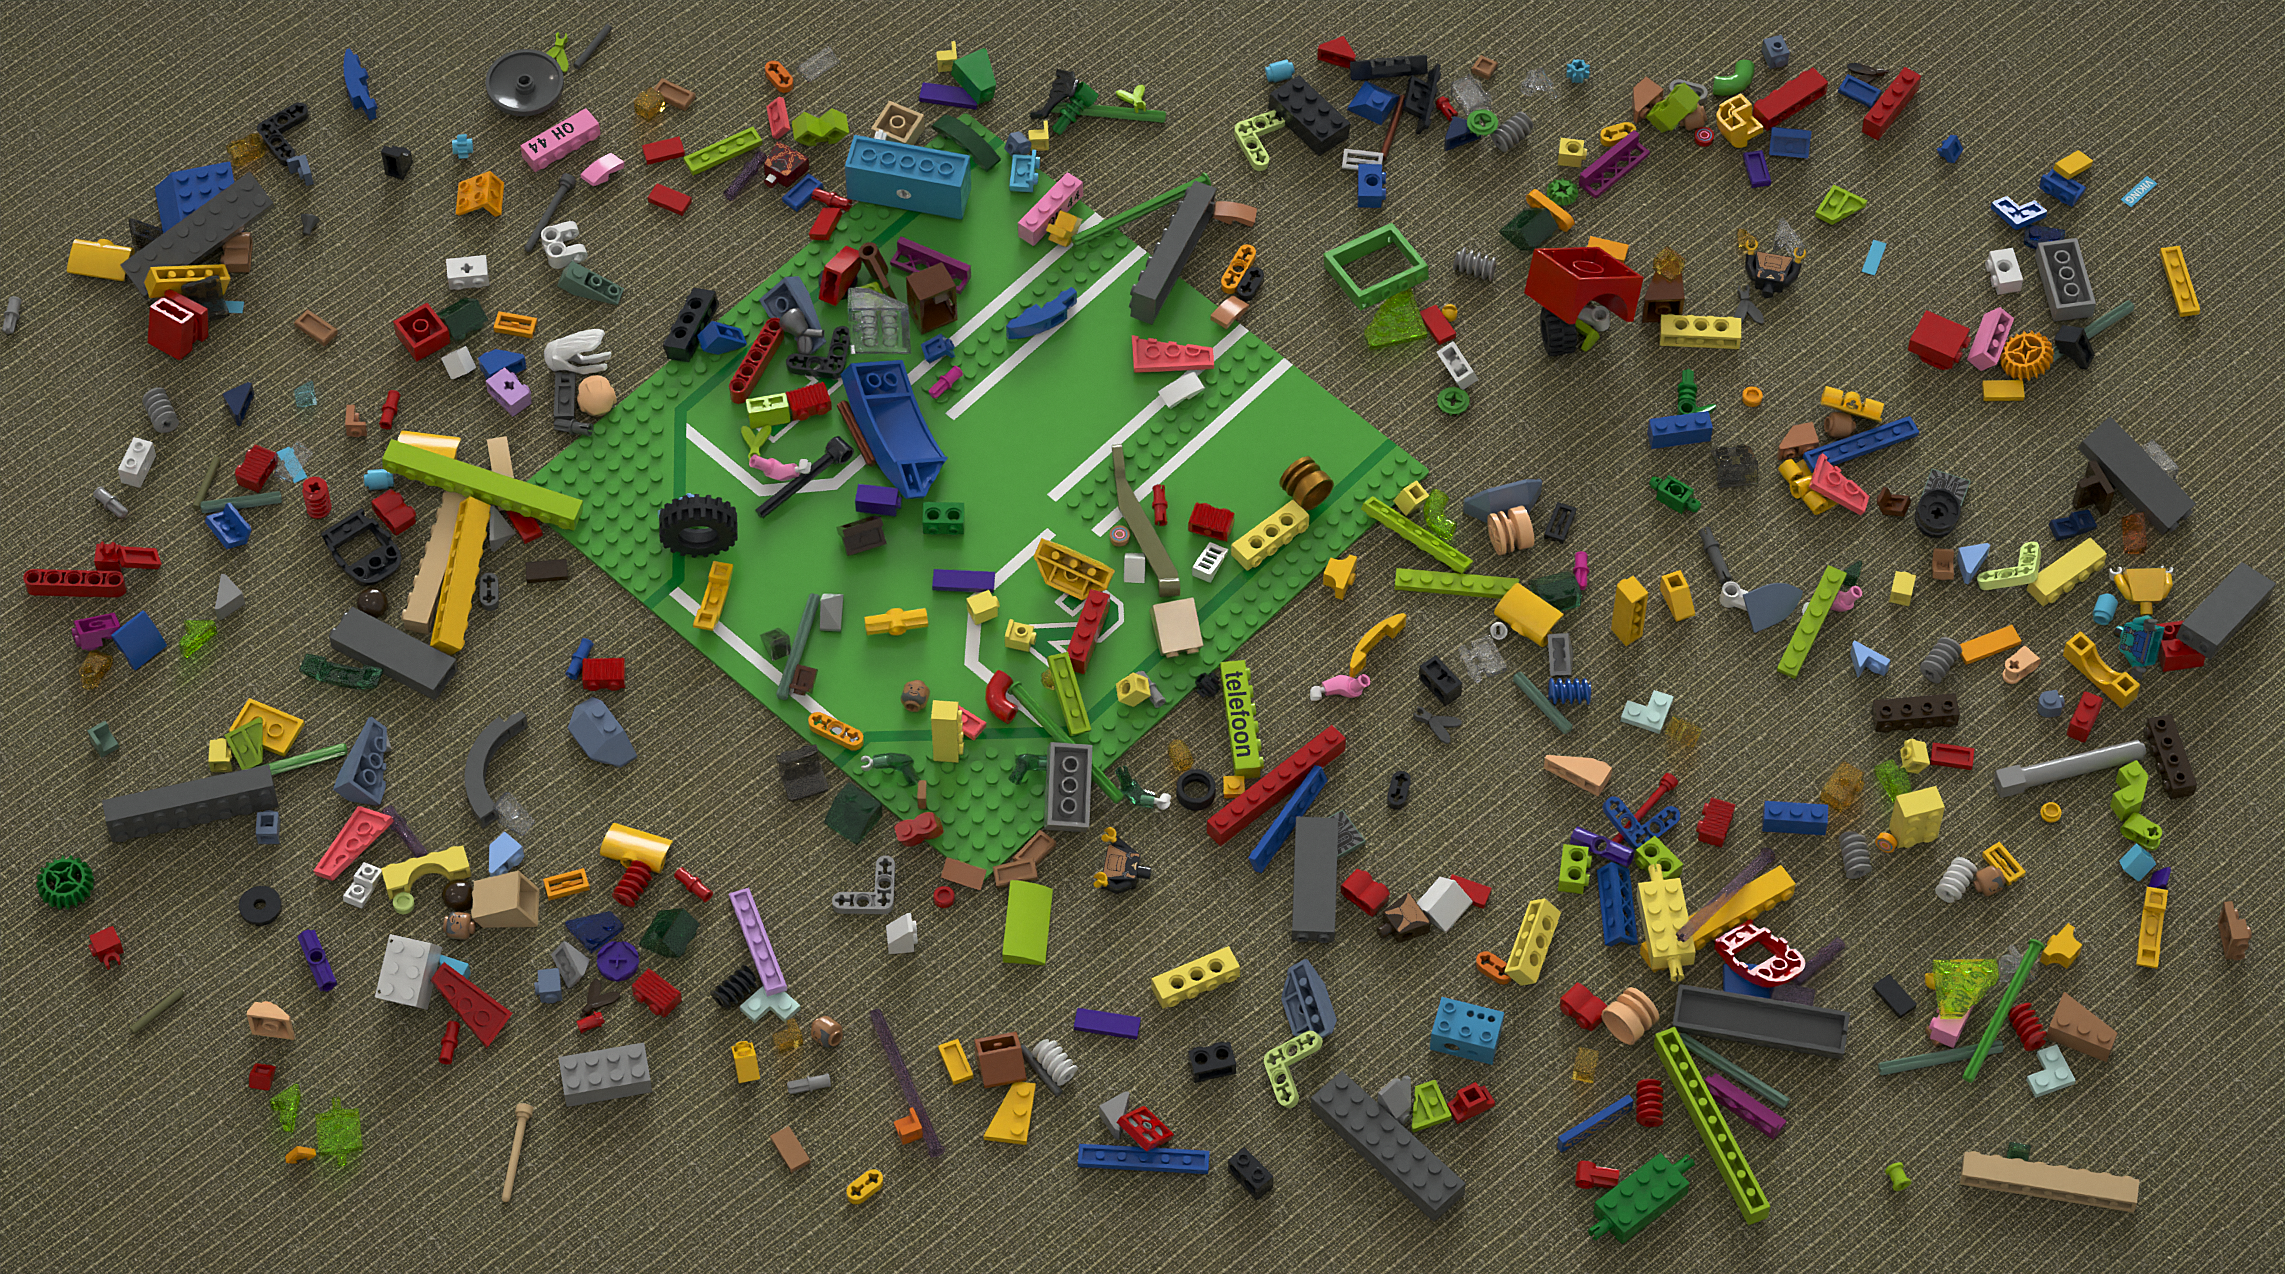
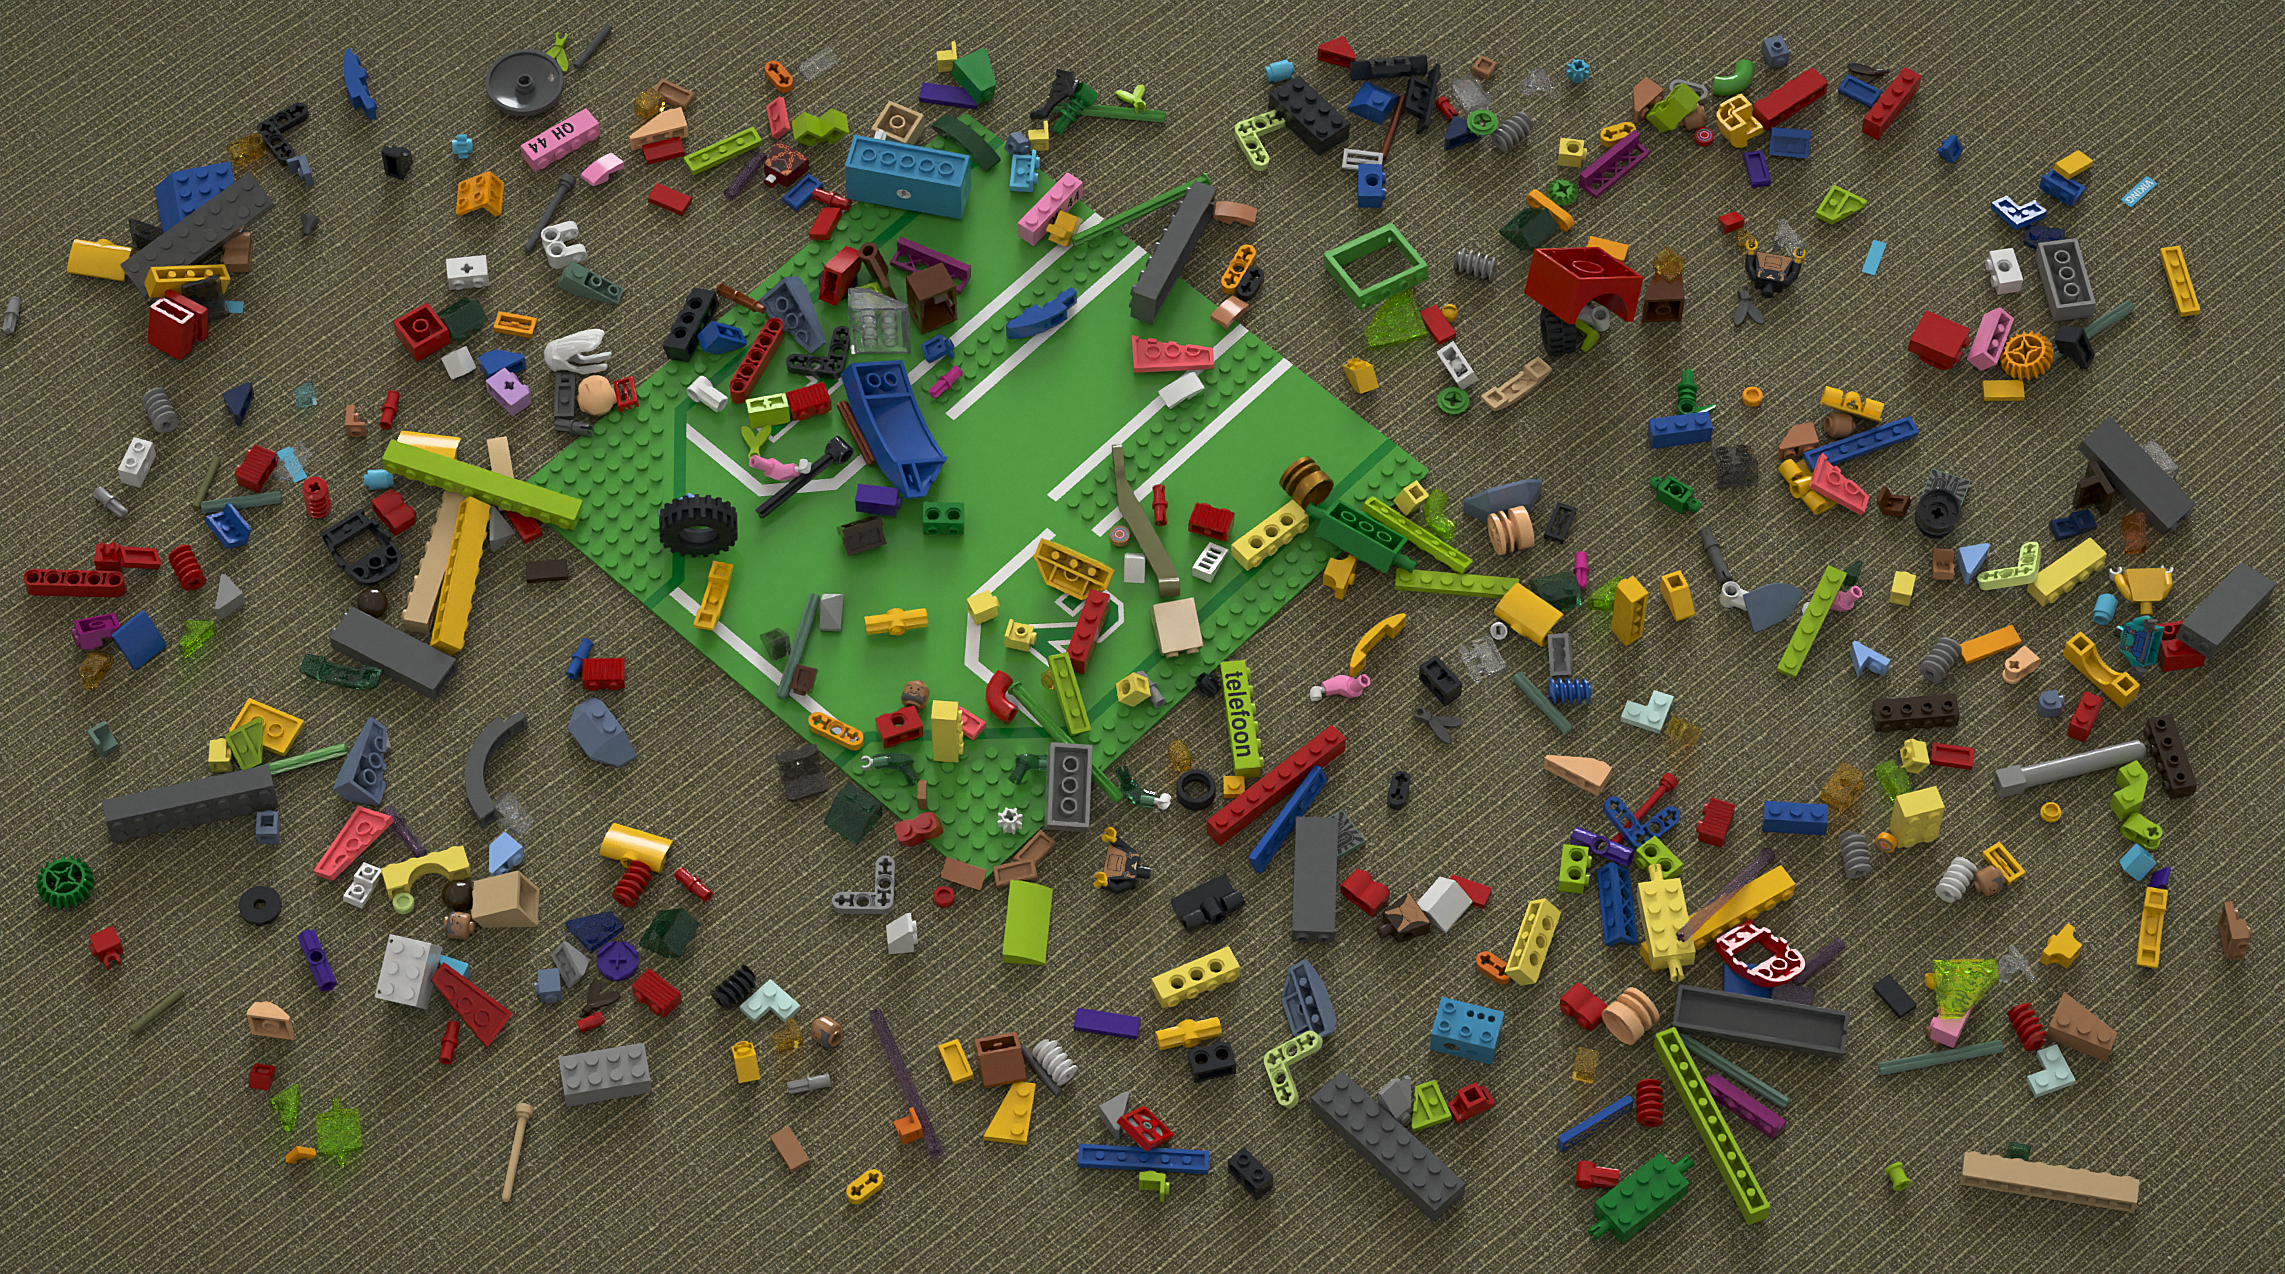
(187, 568): none -> red piece
(316, 327): medium nougat tile -> none
(493, 591): dark grey beam -> none
(566, 888): light orange tile -> none
(621, 405): none -> red tile
(662, 127): none -> light nougat slope
(703, 391): none -> white piece
(740, 298): none -> dark orange piece
(758, 942): lavender tile -> none
(794, 323): flat silver piece -> none
(892, 735): none -> red brick
(963, 580): dark purple tile -> none
(1010, 820): none -> white gear
(1154, 1181): none -> lime bracket
(1188, 1033): none -> yellow piece
(1207, 903): none -> black panel
(1361, 375): none -> yellow slope
(1361, 536): none -> green brick
(1517, 387): none -> tan slope
(1604, 597): none -> clear neon green slope
(1692, 336): light yellow brick -> none
(1731, 222): none -> red slope
(2003, 1009): bright green axle -> none

